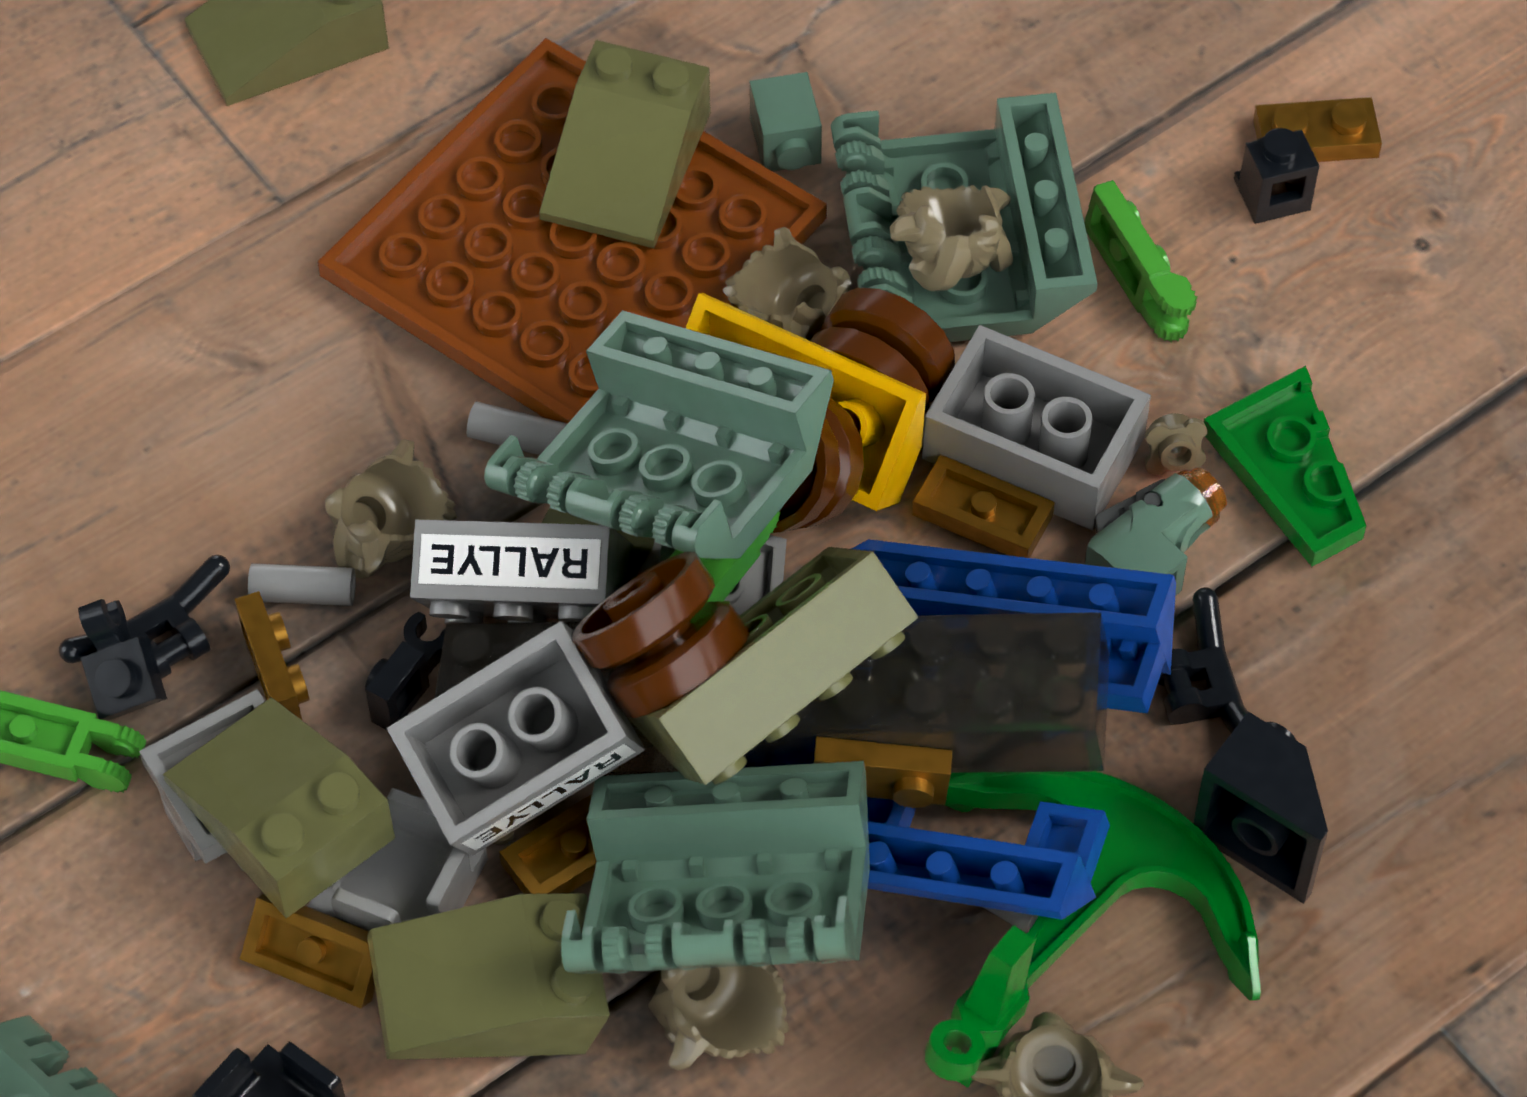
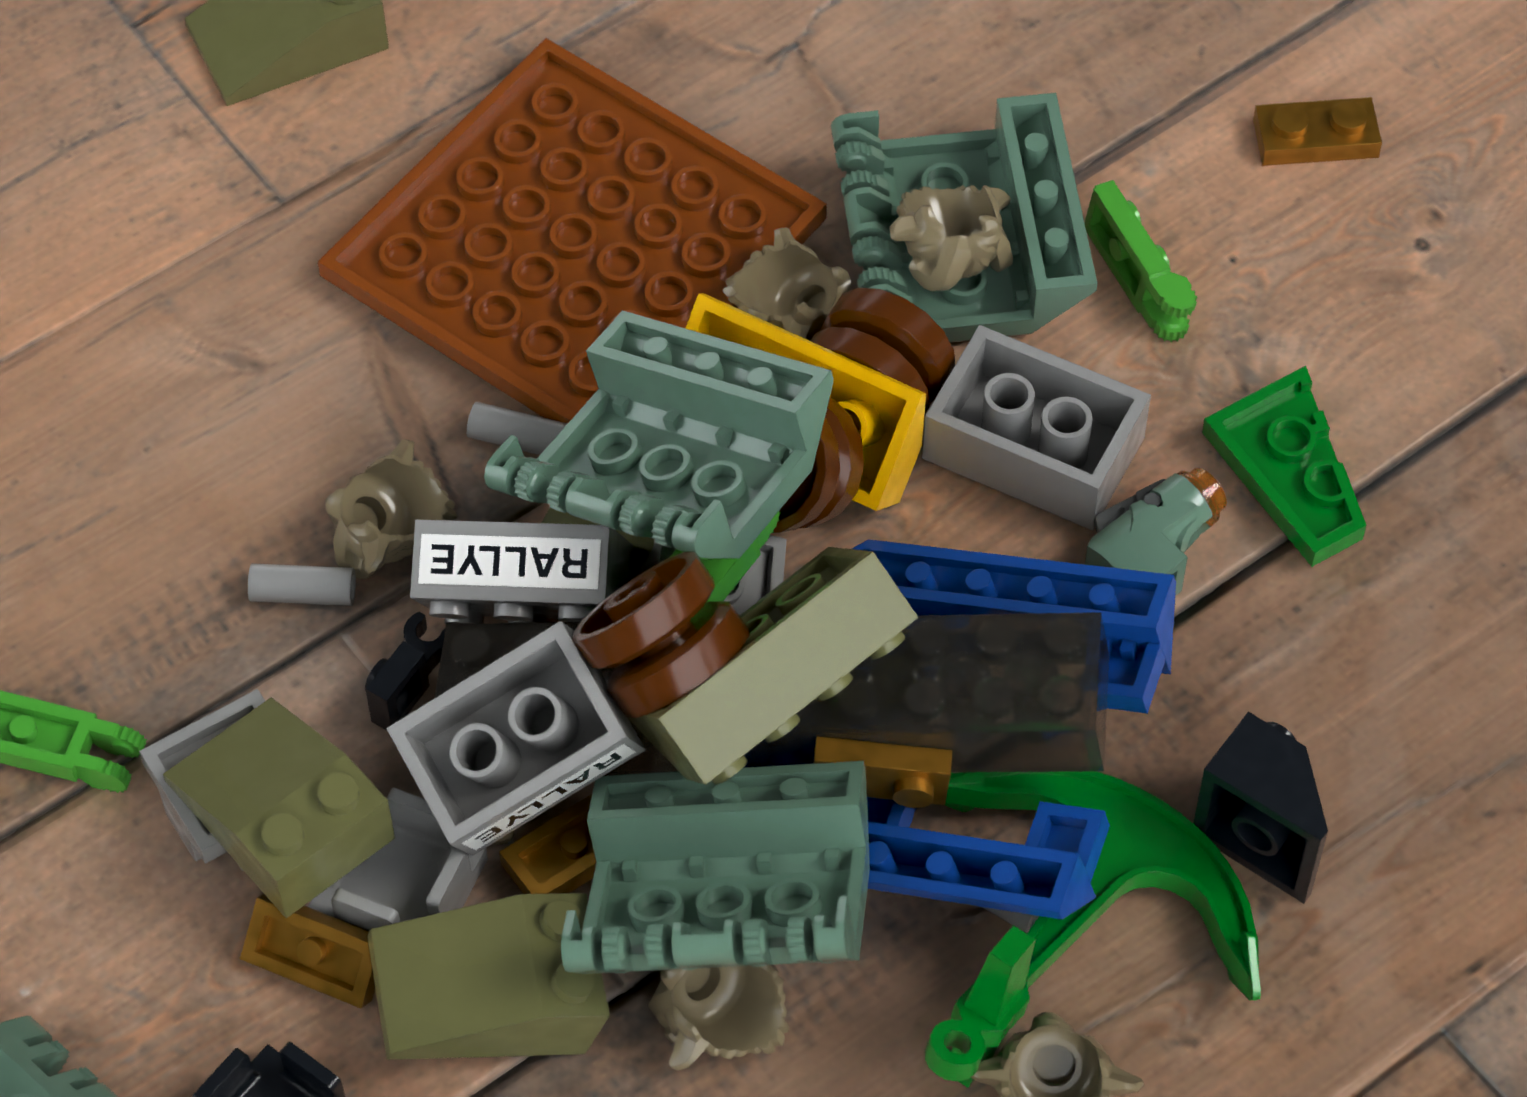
(124, 669): black plate -> none
(166, 615): black piece -> none
(265, 641): pearl gold plate -> none
(626, 143): olive slope -> none
(785, 122): sand green brick -> none
(983, 508): pearl gold plate -> none
(1175, 444): dark tan plate -> none
(1210, 662): black piece -> none
(1277, 159): black brick -> none

